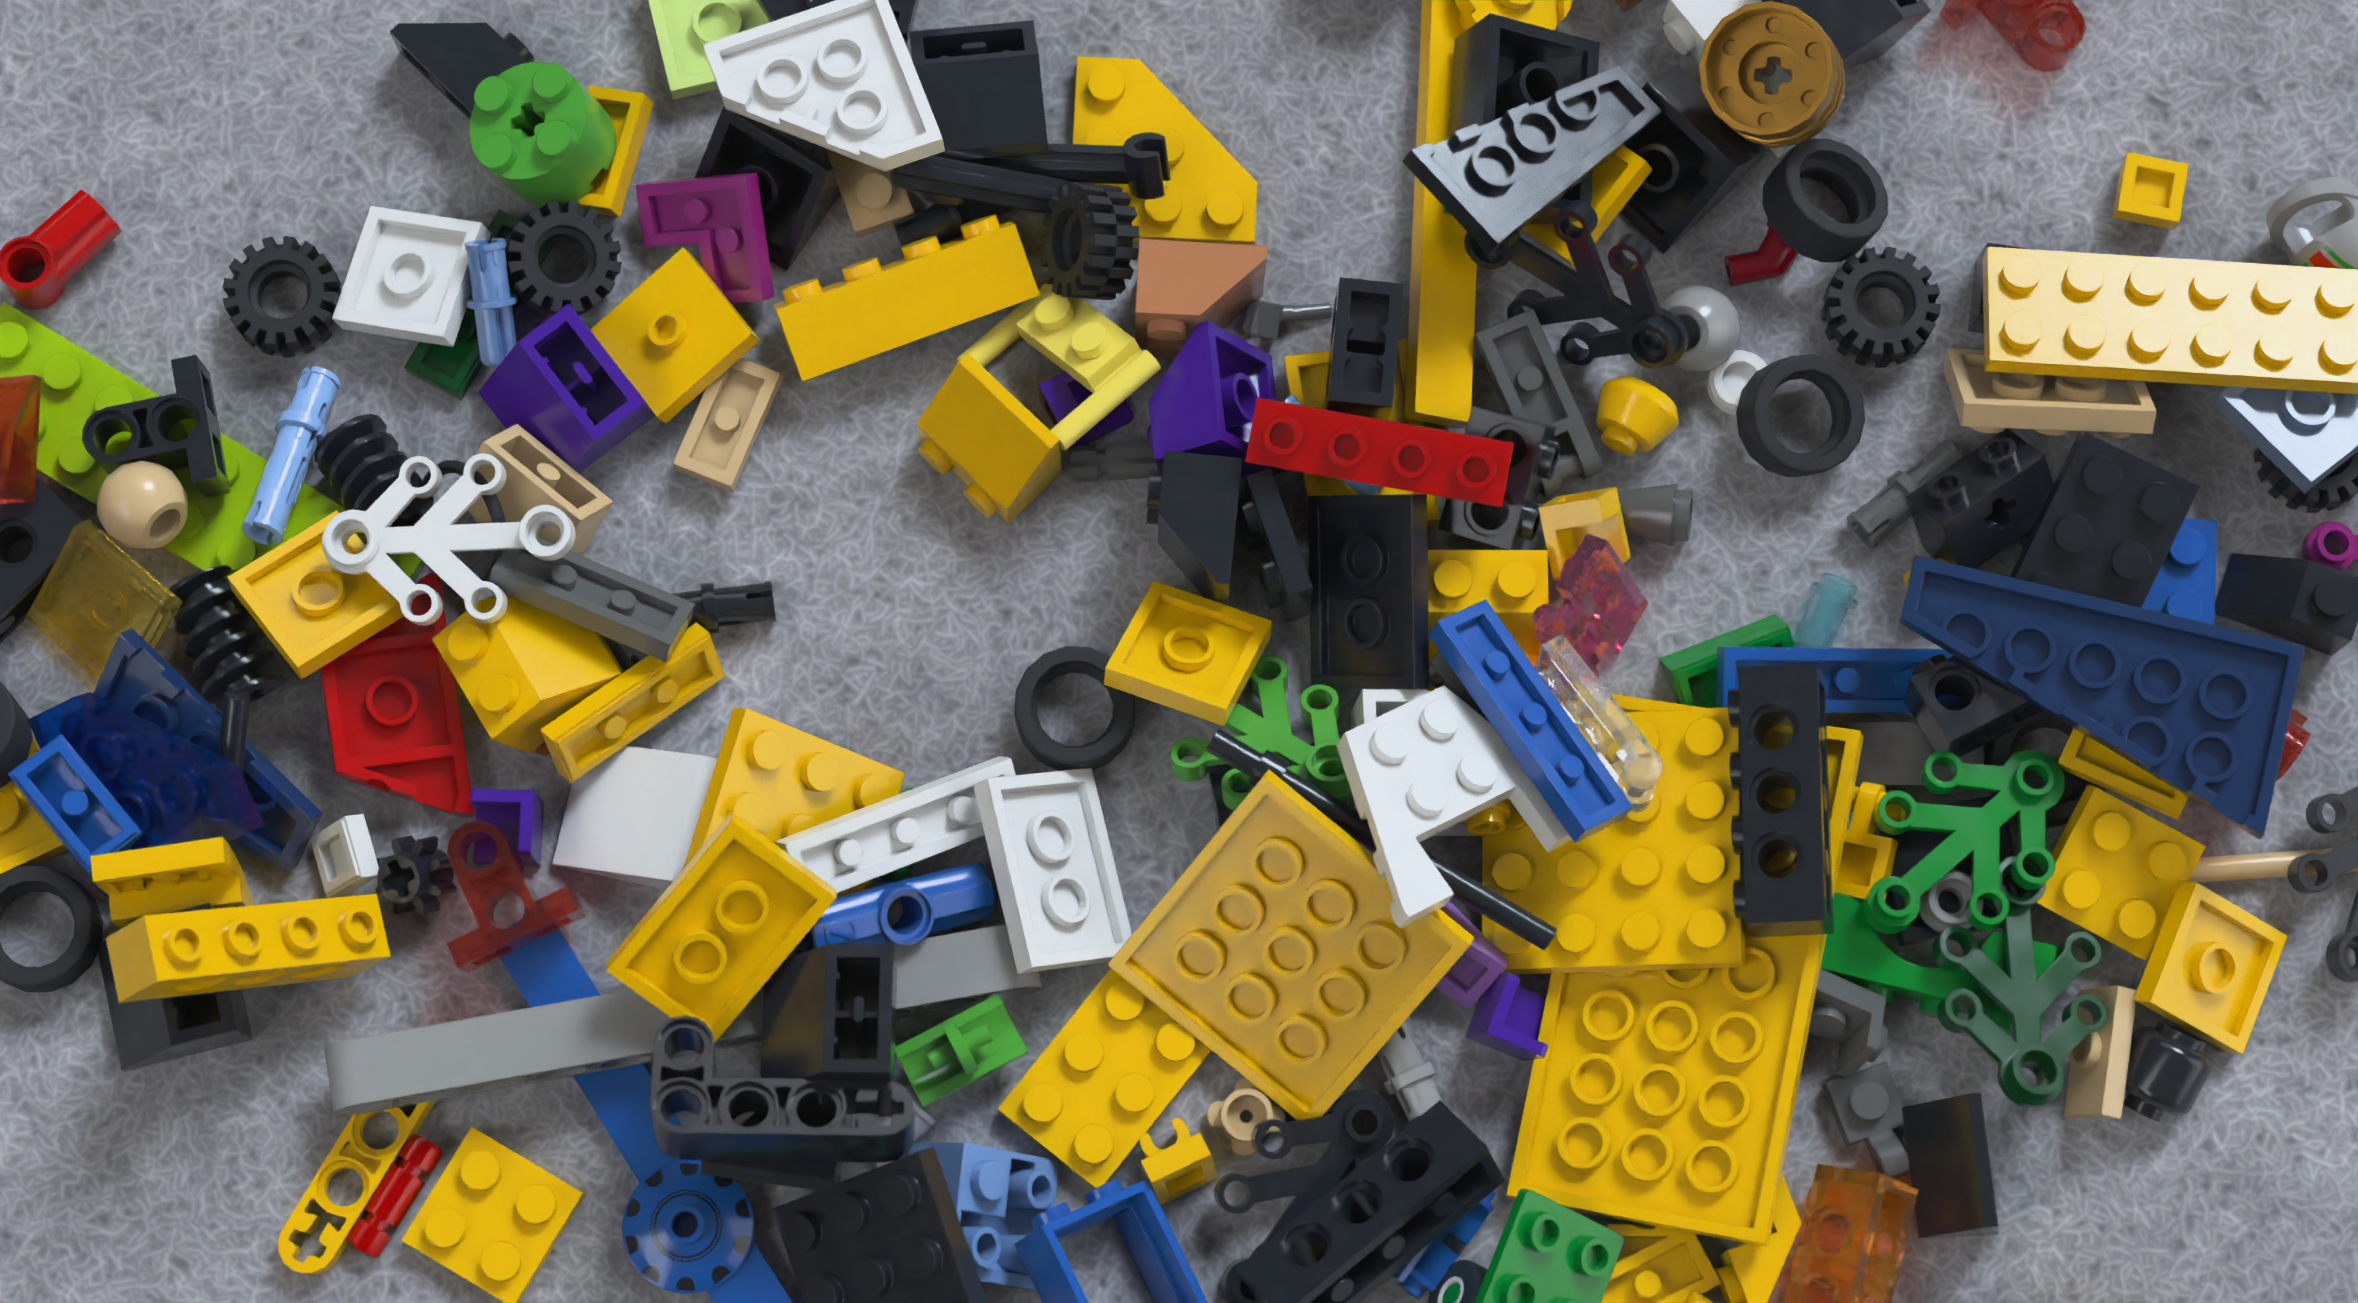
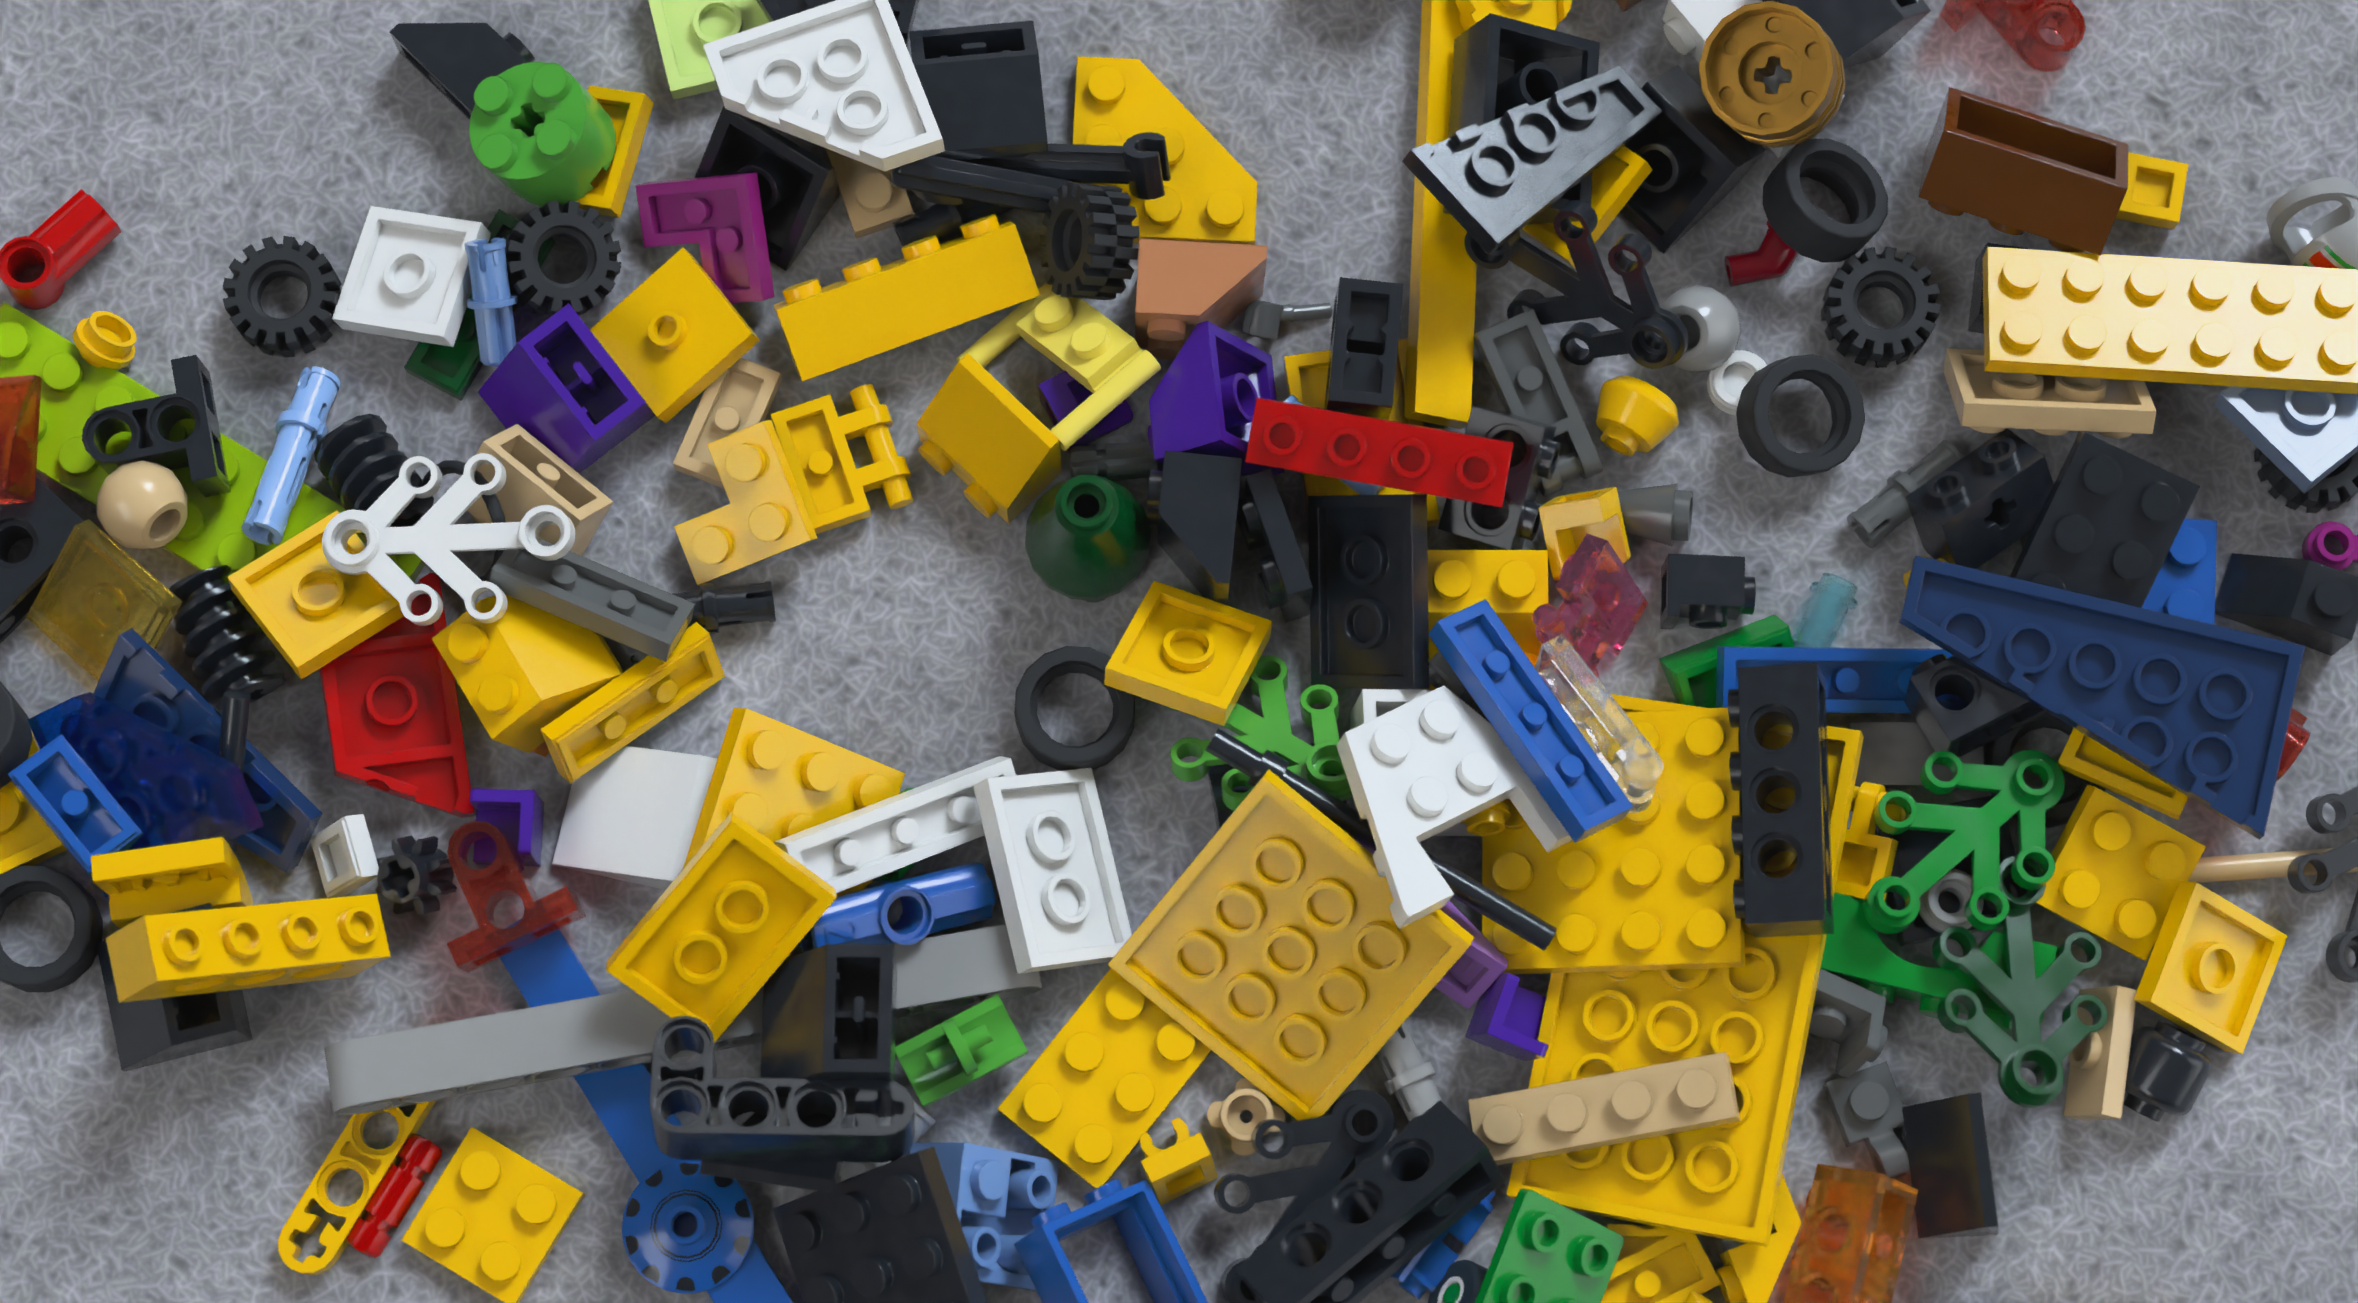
(105, 340): none -> yellow plate
(763, 510): none -> yellow plate
(823, 465): none -> yellow plate
(1087, 555): none -> dark green cone
(1606, 1109): none -> tan plate
(1705, 590): none -> black brick
(2024, 173): none -> reddish brown piece

